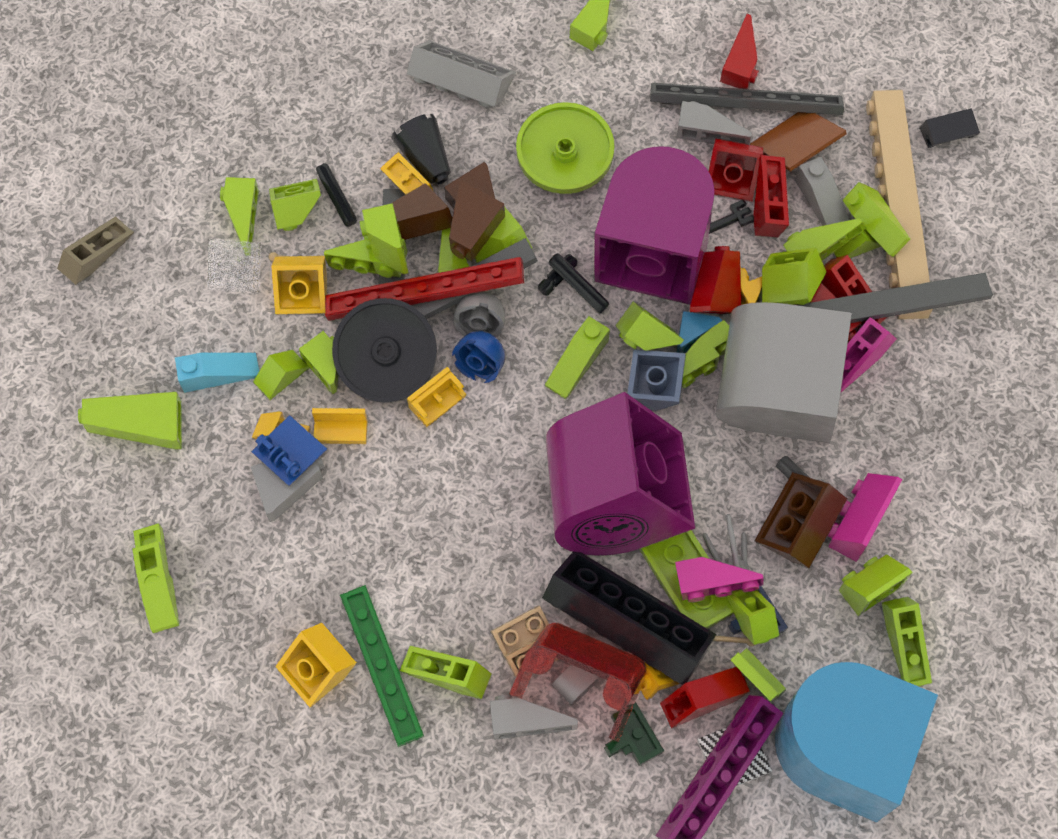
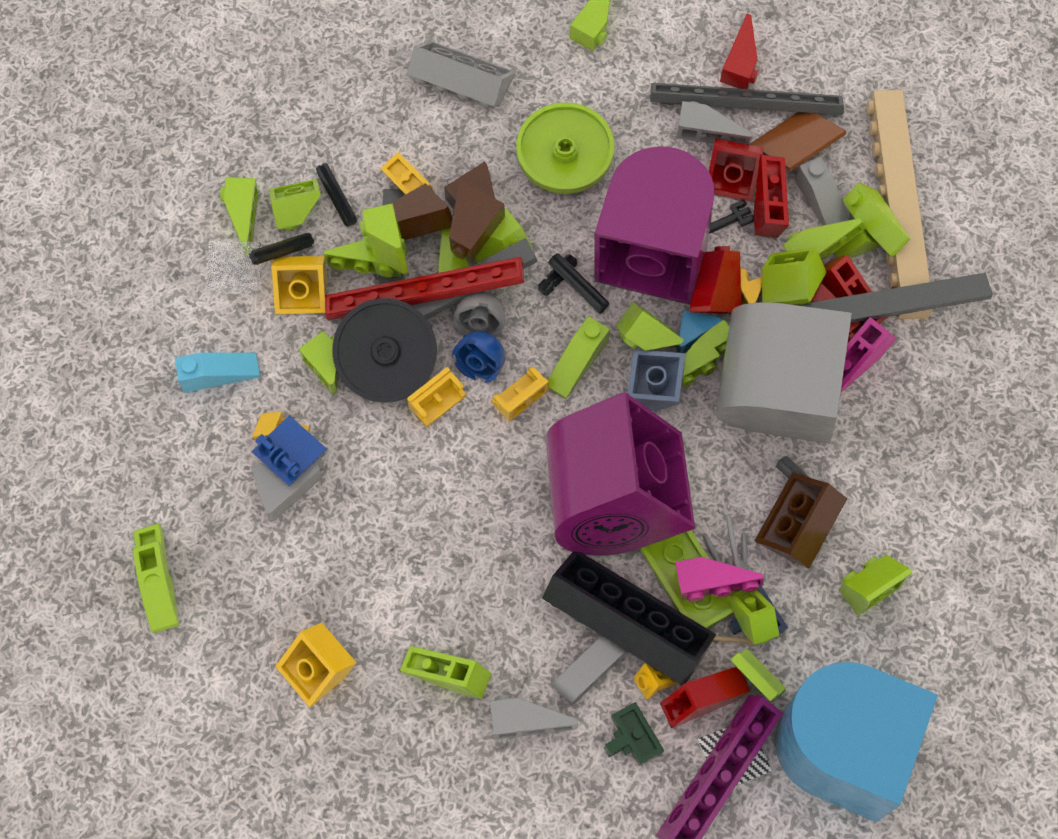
(93, 250): dark tan slope -> none
(137, 418): lime slope -> none
(279, 372): lime slope -> none
(281, 248): none -> black axle
(340, 425): yellow panel -> none
(382, 666): green tile -> none
(424, 148): black cone -> none
(518, 635): tan slope -> none
(521, 394): none -> yellow hinge
(621, 669): clear red windscreen -> none
(863, 514): dark pink slope -> none
(907, 639): lime slope -> none
(949, 128): black hinge -> none

